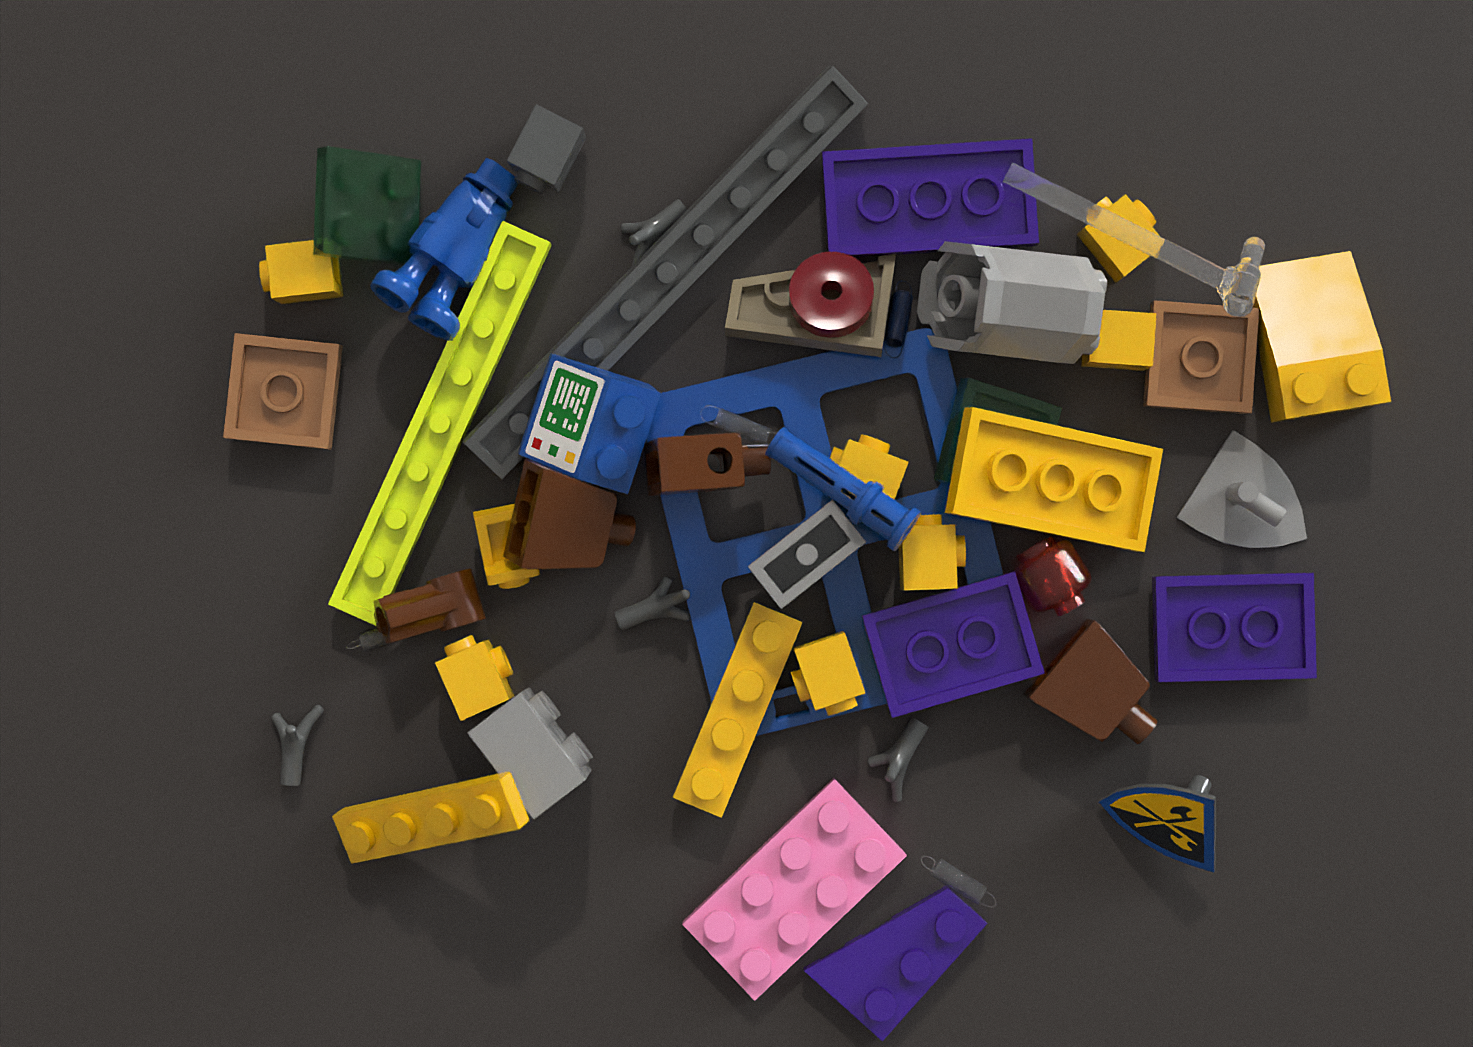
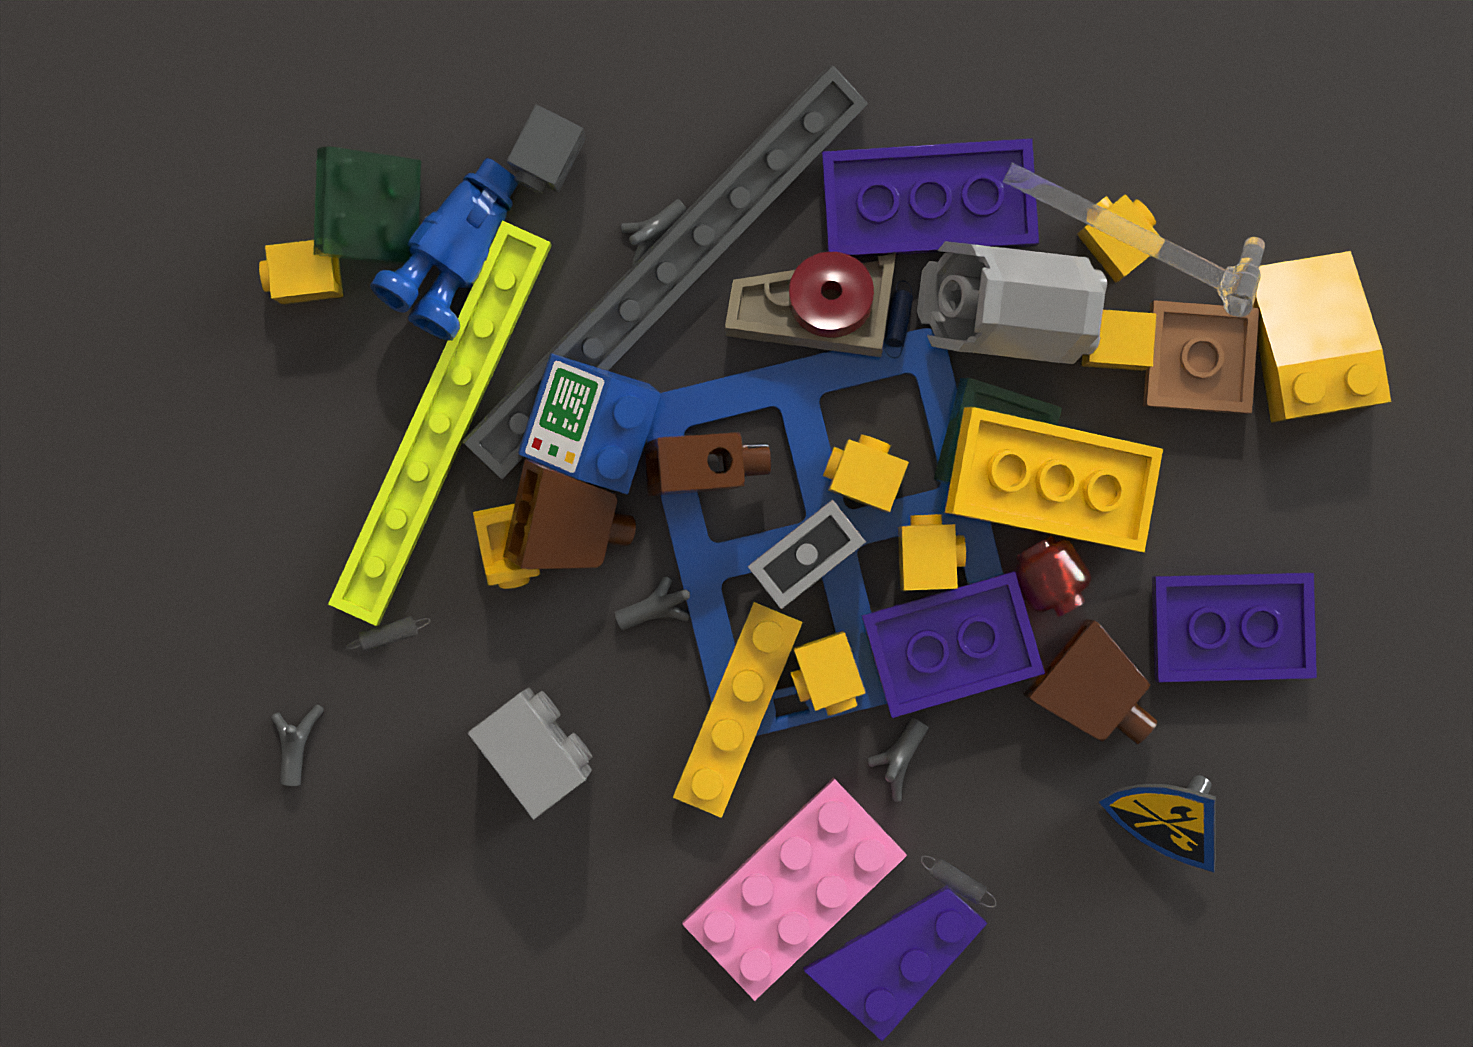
(283, 391): medium nougat plate -> none
(431, 817): yellow plate -> none
(441, 604): reddish brown piece -> none
(475, 676): yellow brick -> none
(734, 423): clear piece -> none
(863, 501): blue pin -> none
(1245, 499): light grey shield -> none

